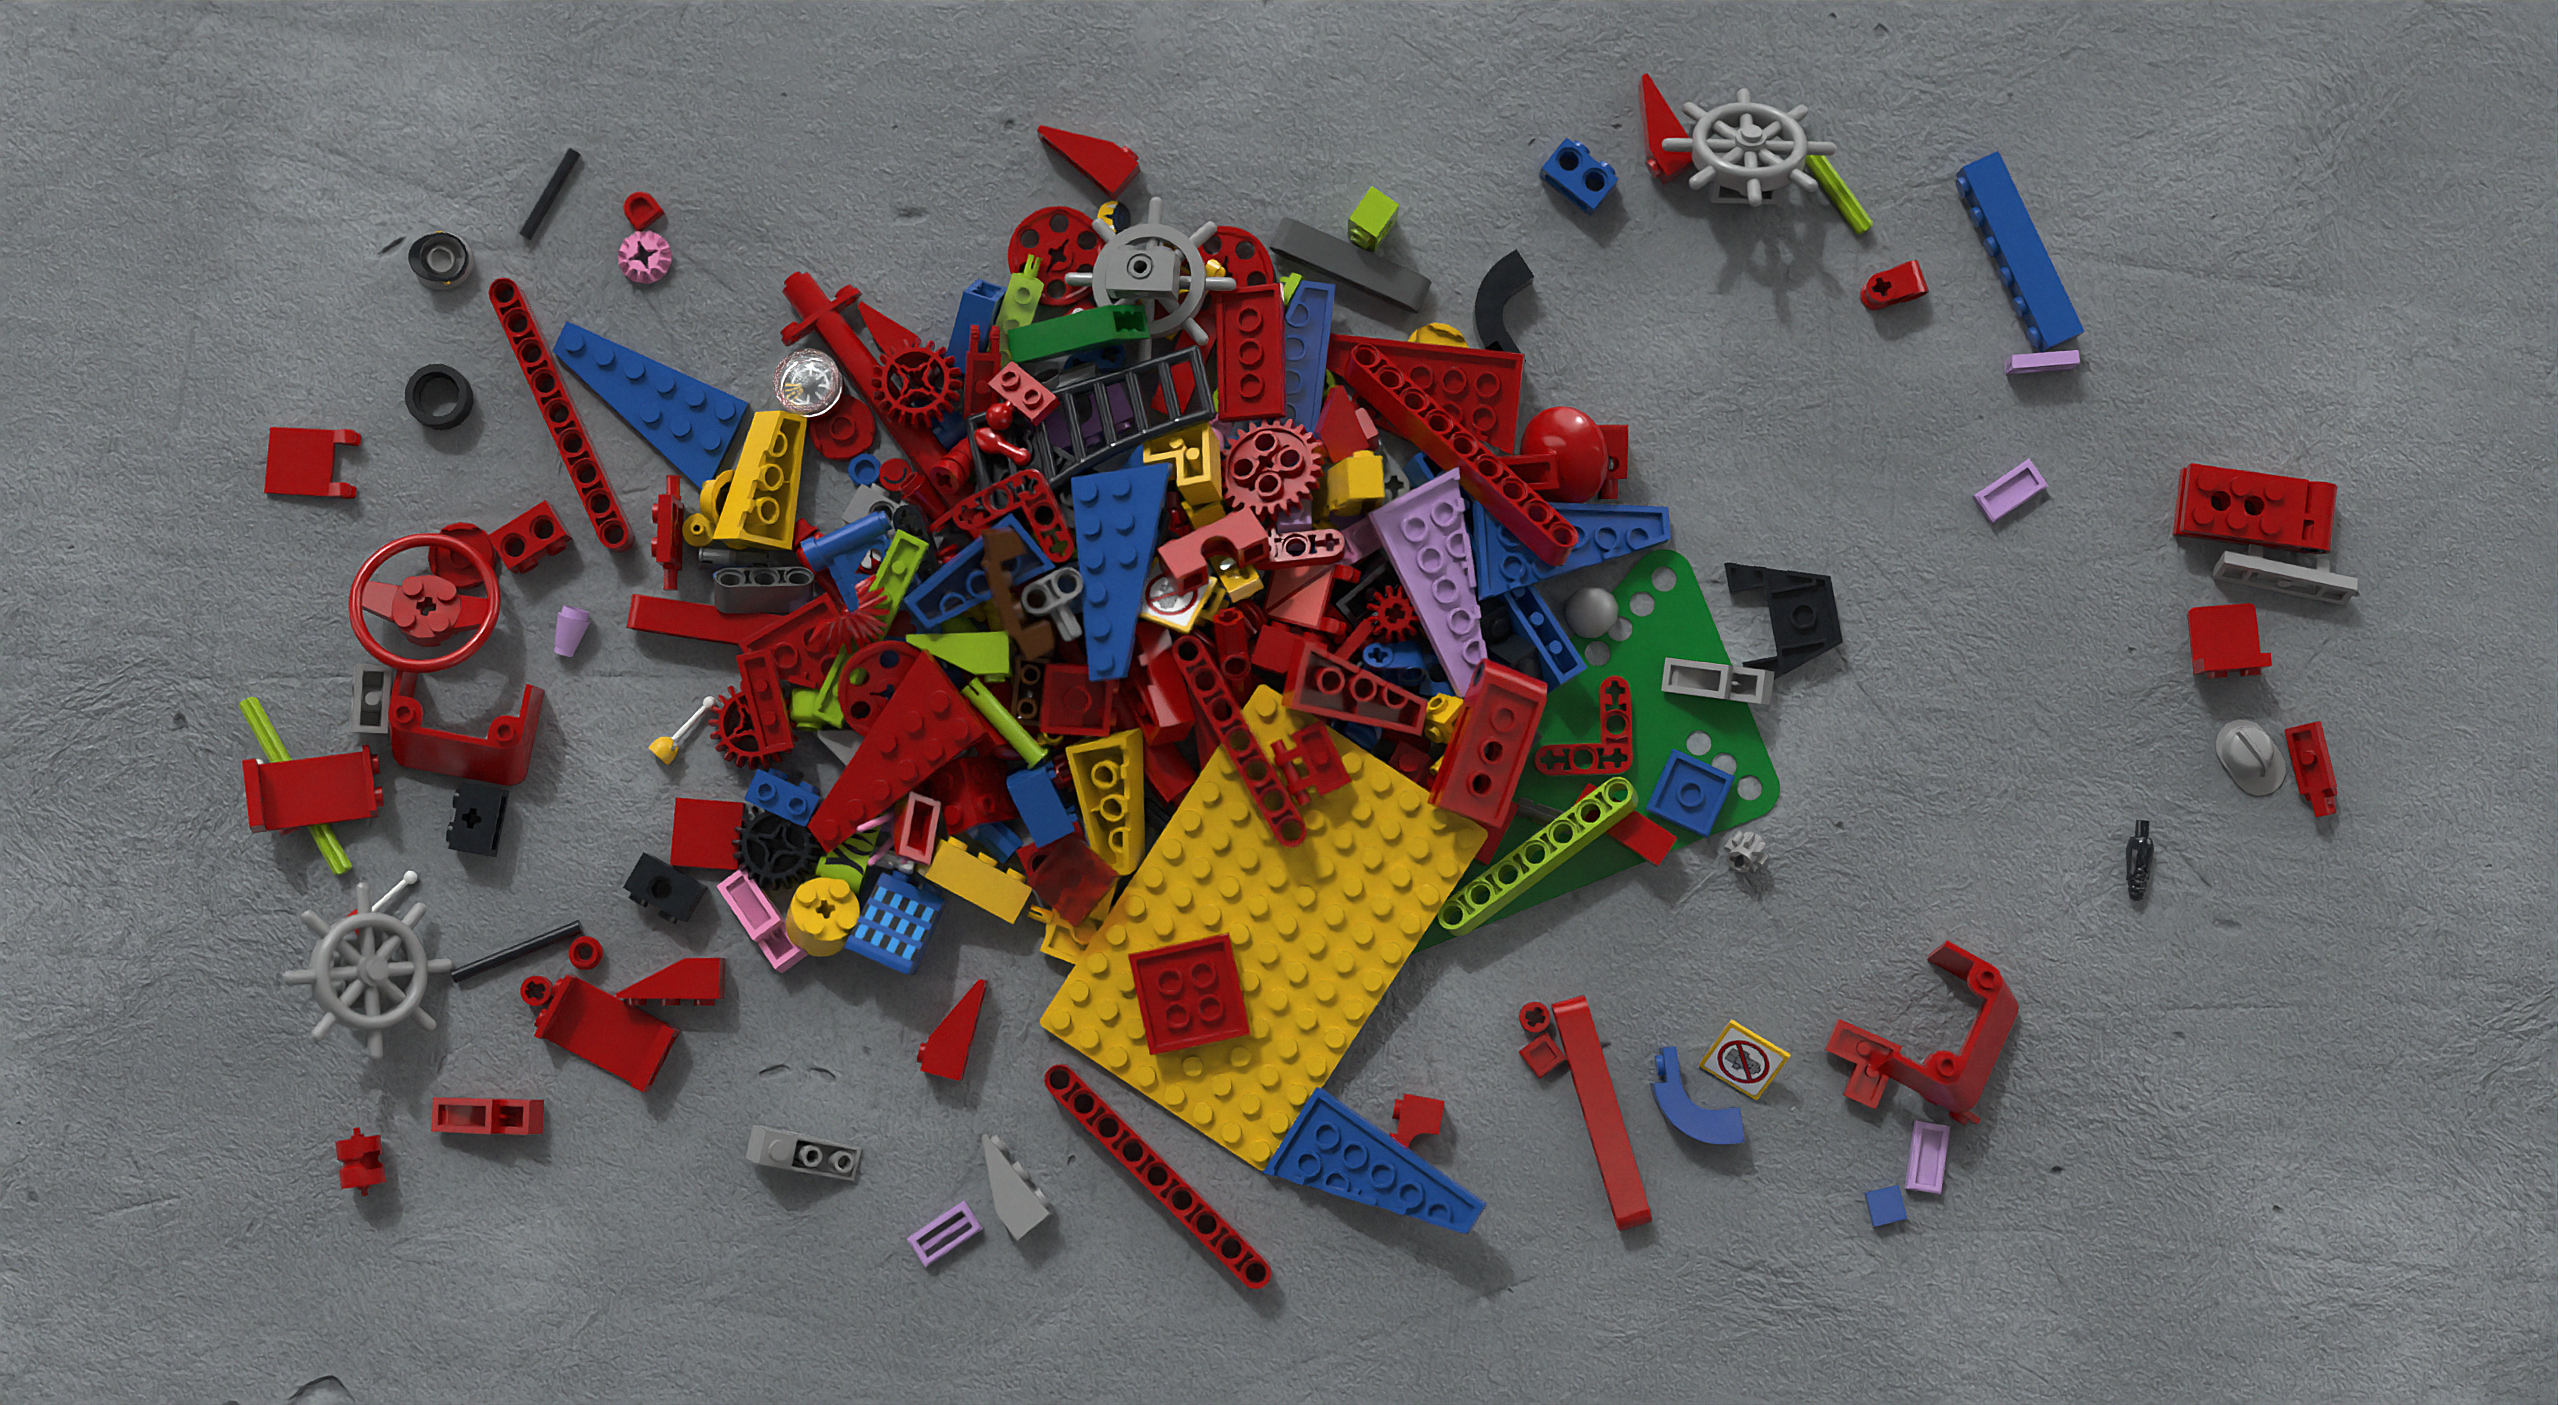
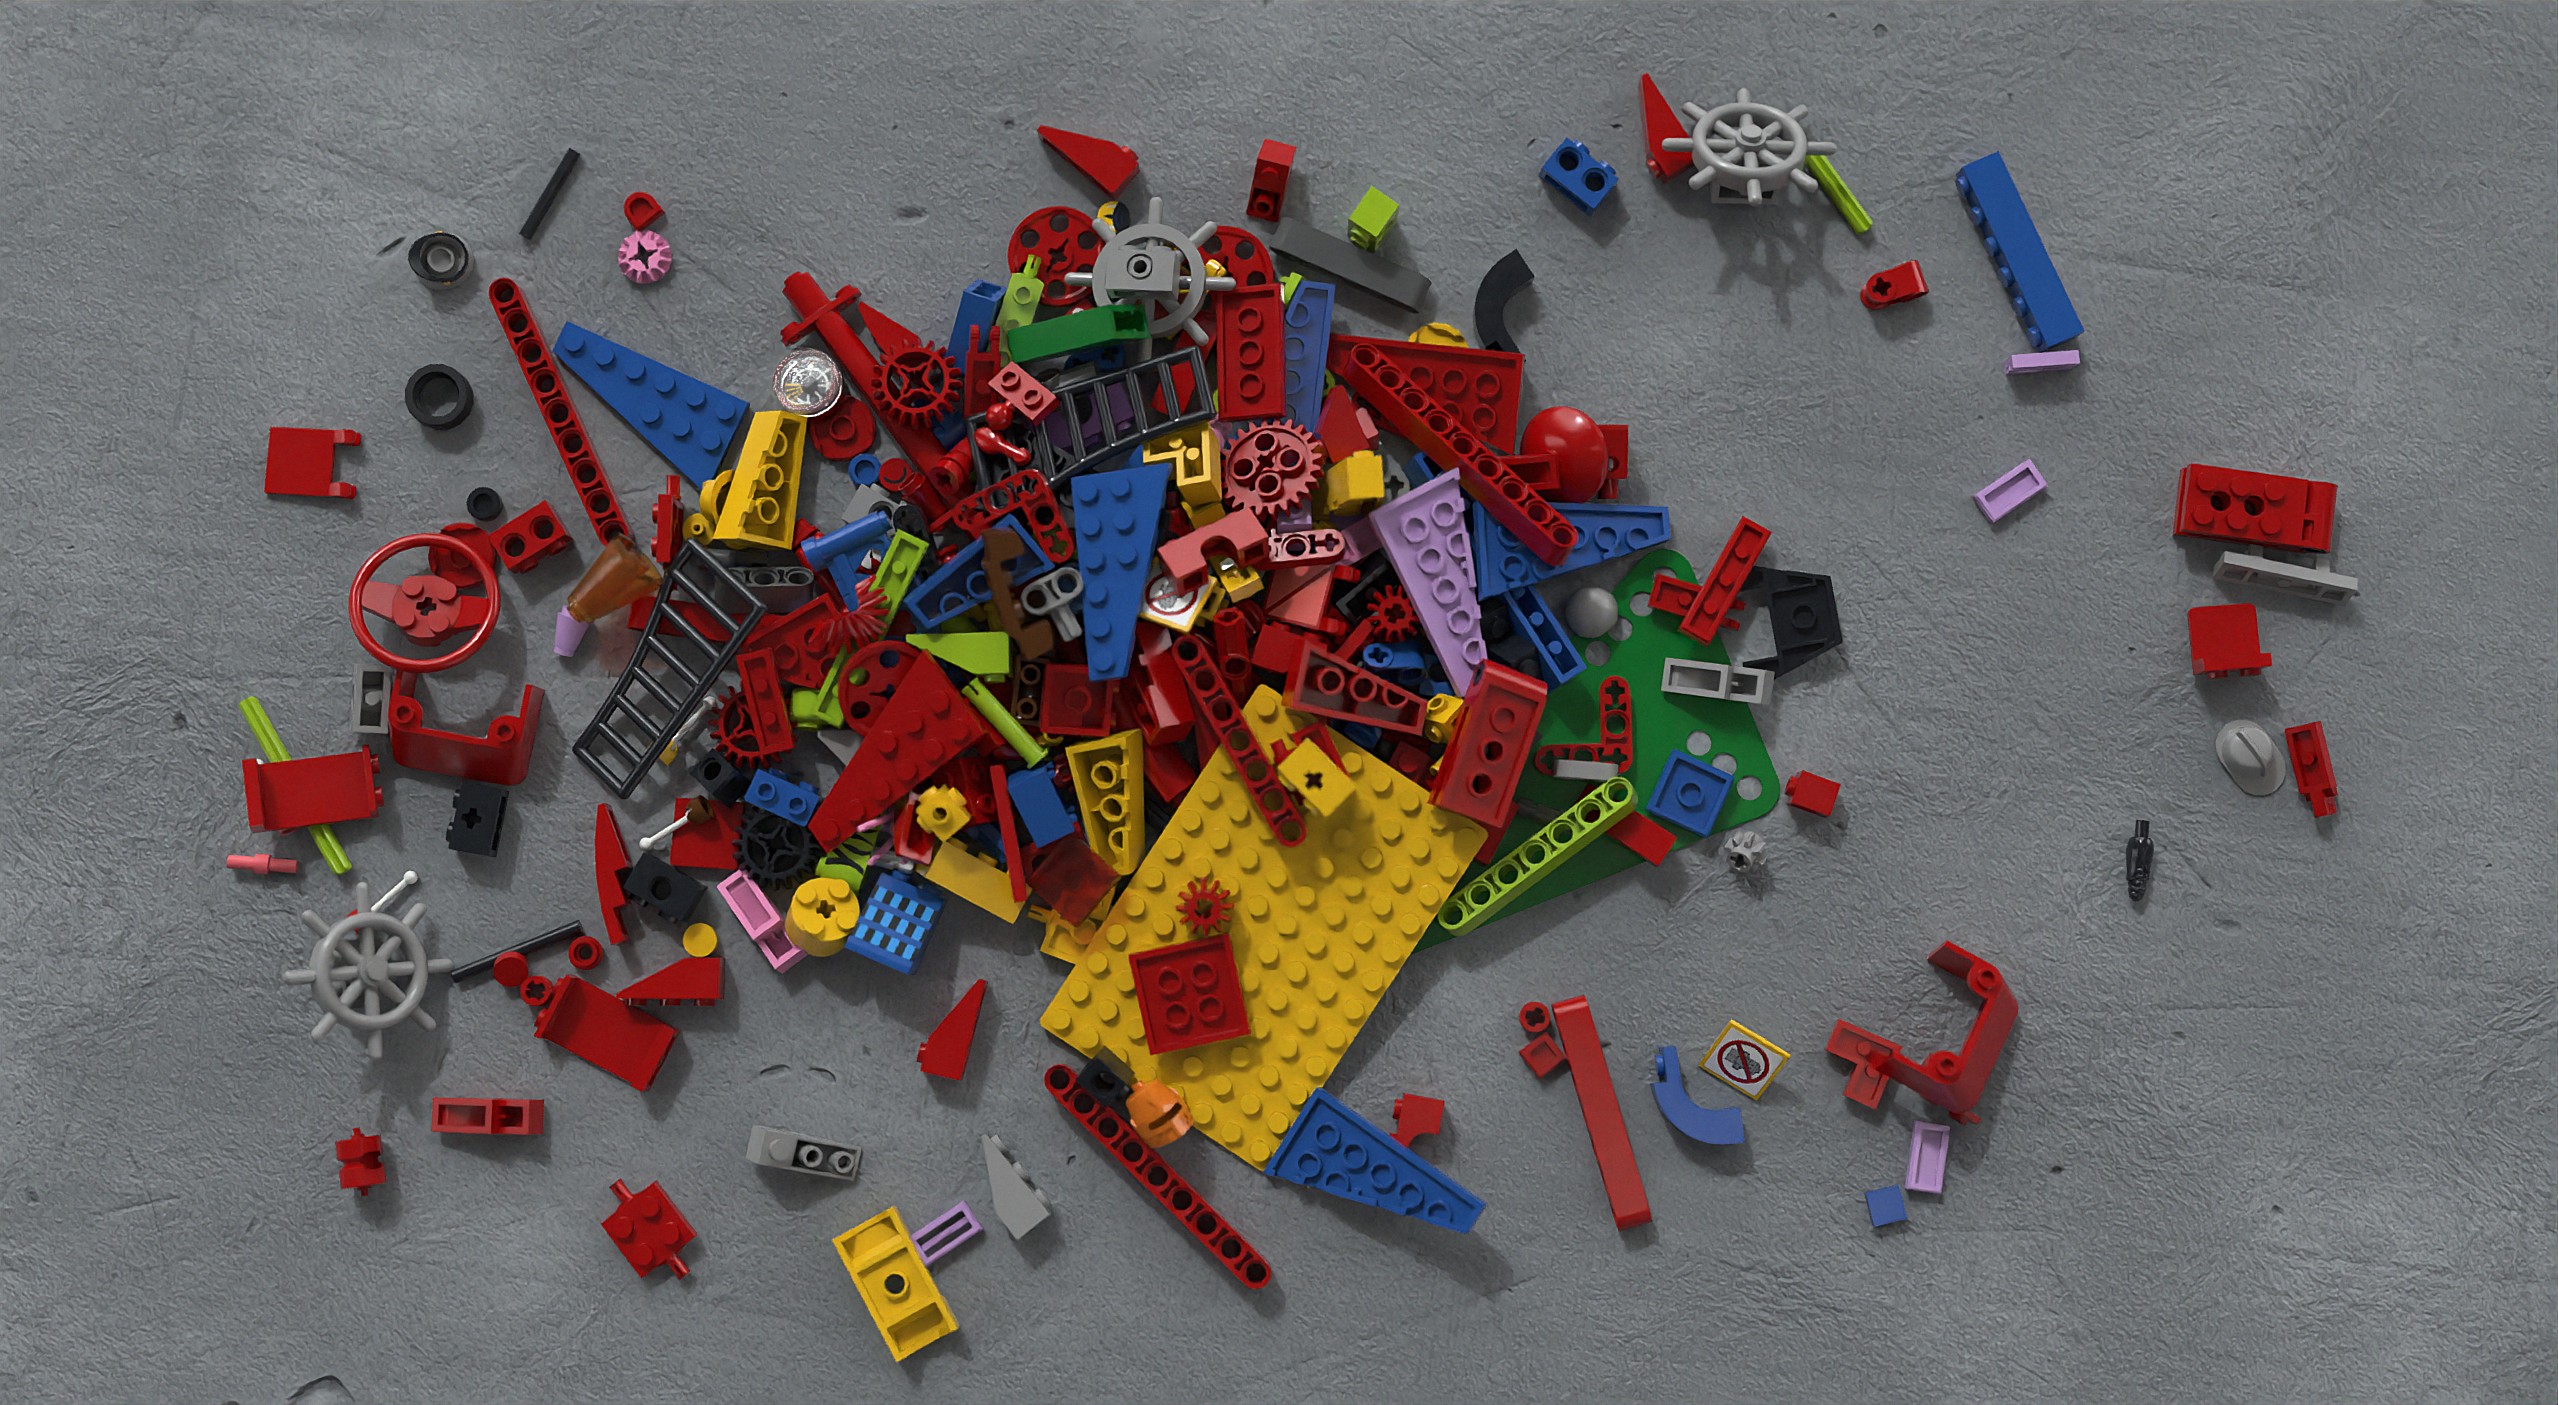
(262, 864): none -> coral bar
(484, 504): none -> black tile
(511, 969): none -> red tile
(610, 861): none -> red slope
(613, 581): none -> clear orange cone
(649, 640): none -> black bar
(649, 1229): none -> red plate
(697, 812): none -> hinge
(700, 940): none -> yellow tile
(721, 778): none -> black brick
(885, 1248): none -> yellow piece
(942, 824): none -> yellow brick
(1009, 833): none -> red tile
(1106, 1062): none -> black brick
(1158, 1113): none -> orange helmet
(1216, 910): none -> red gear
(1270, 180): none -> red slope
(1335, 783): none -> yellow brick
(1584, 770): none -> light grey beam
(1677, 596): none -> red hinge
(1724, 581): none -> red tile
(1812, 793): none -> red brick

